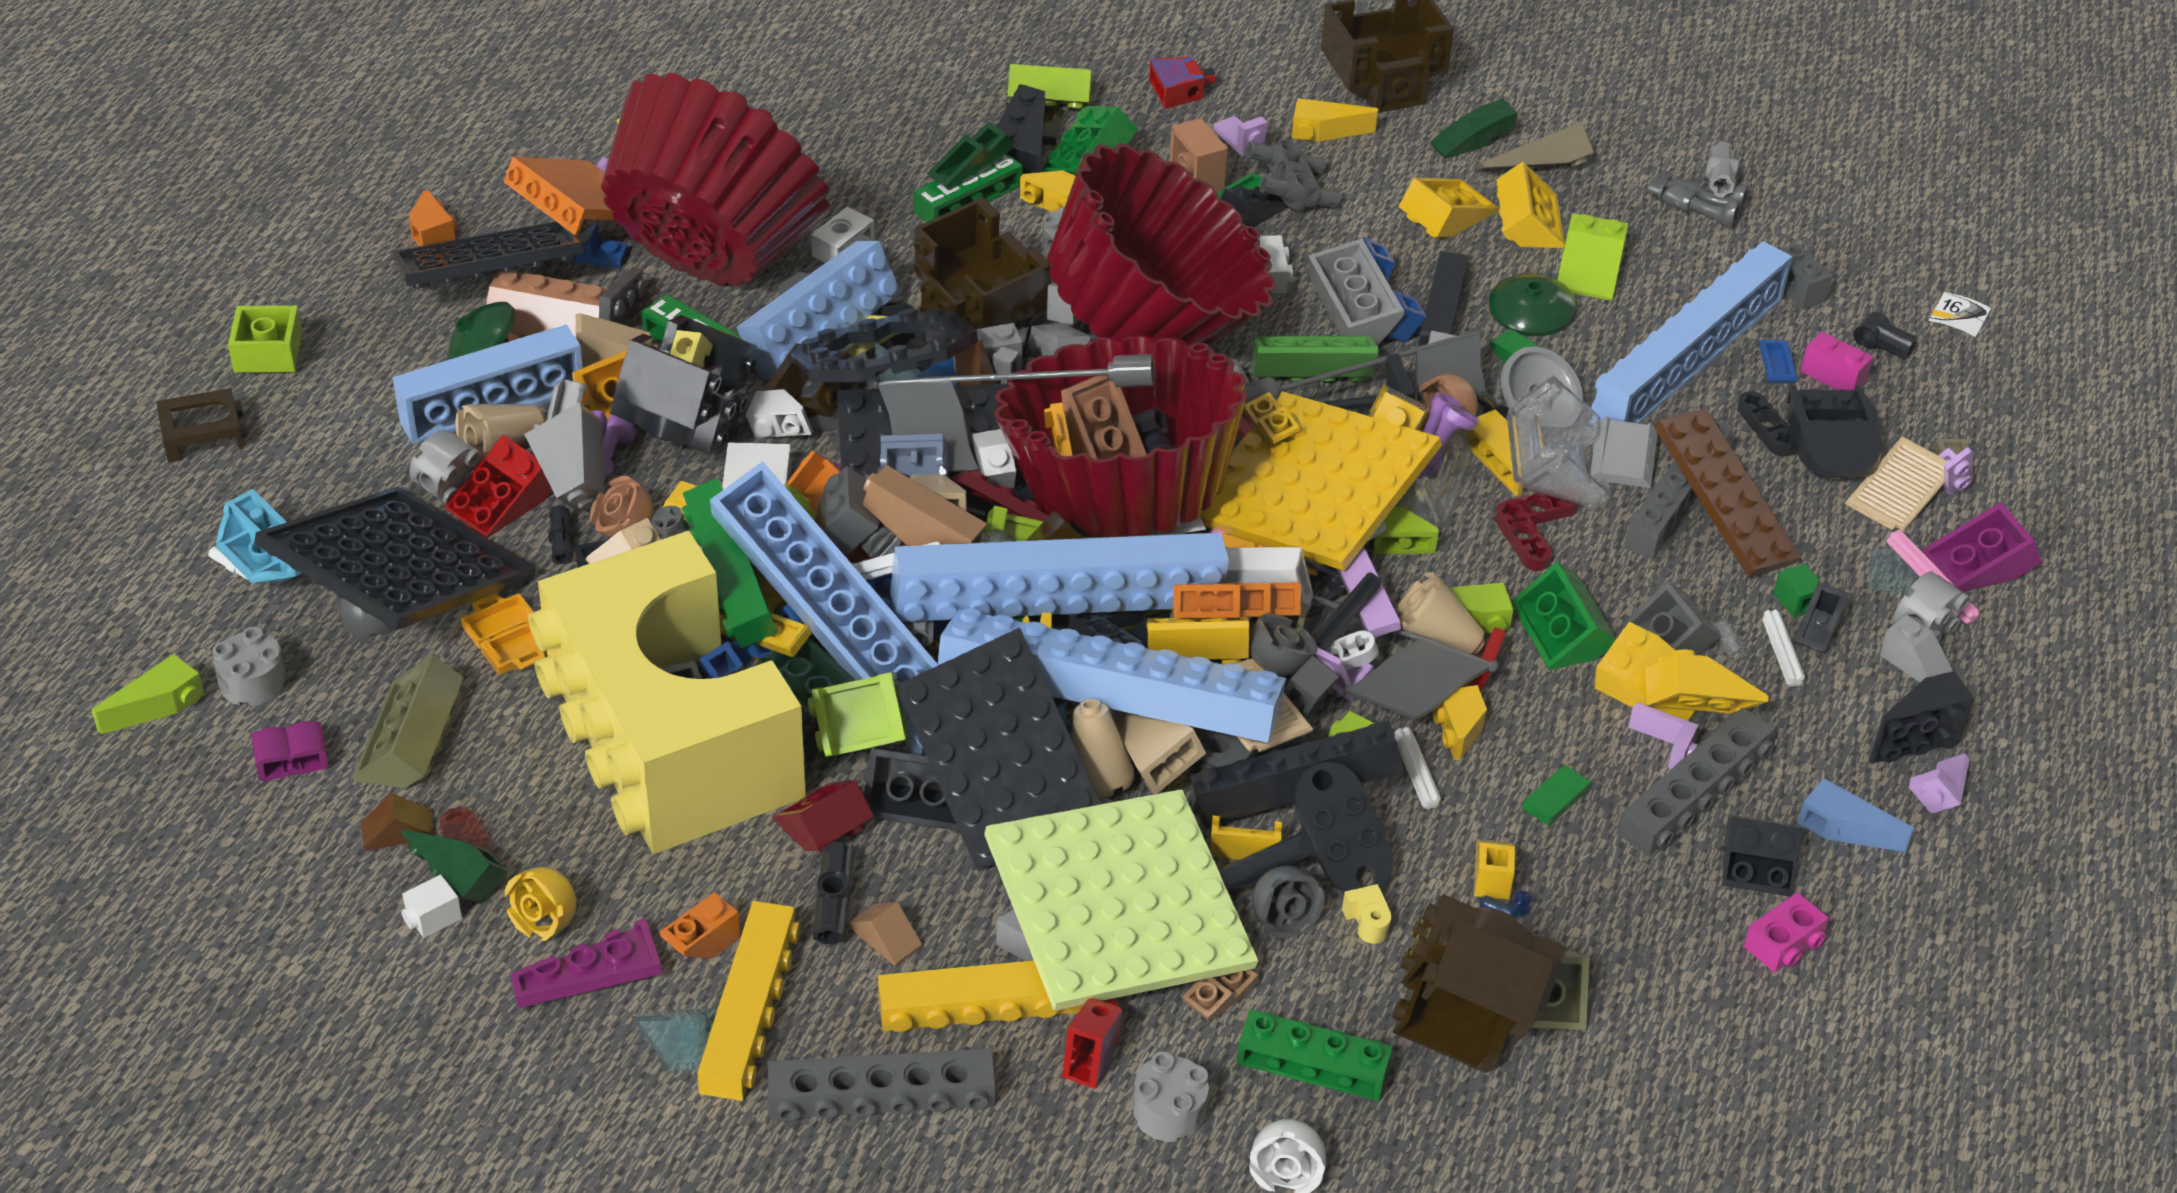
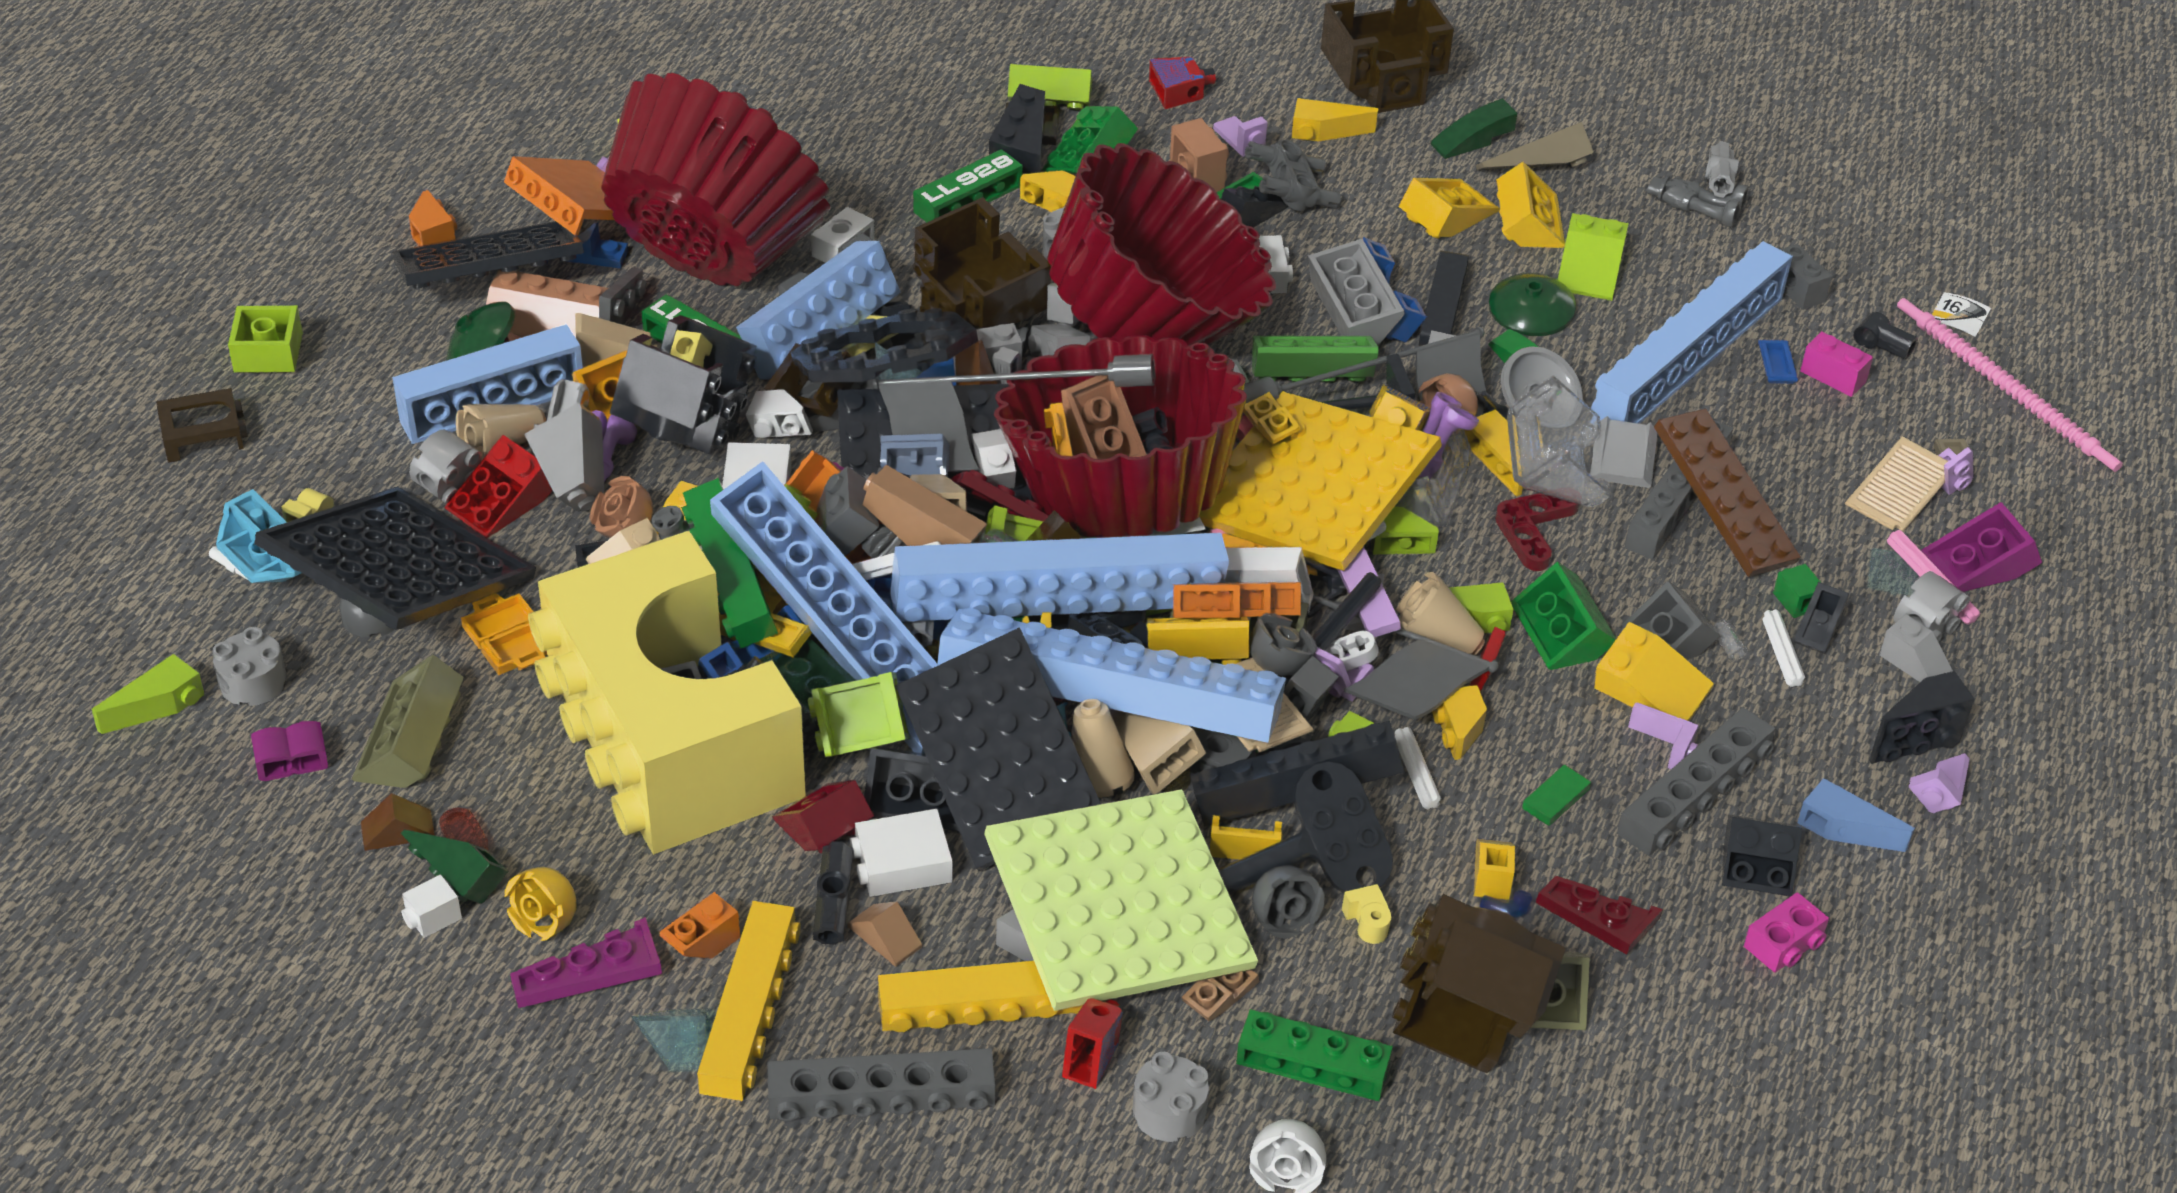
(307, 503): none -> light yellow leg
(560, 535): black pin -> none
(902, 852): none -> white brick
(971, 156): dark green slope -> none
(1605, 918): none -> dark red wing
(1698, 685): yellow slope -> none
(1775, 437): black beam -> none
(1835, 446): black slope -> none
(2089, 445): none -> bright pink hose

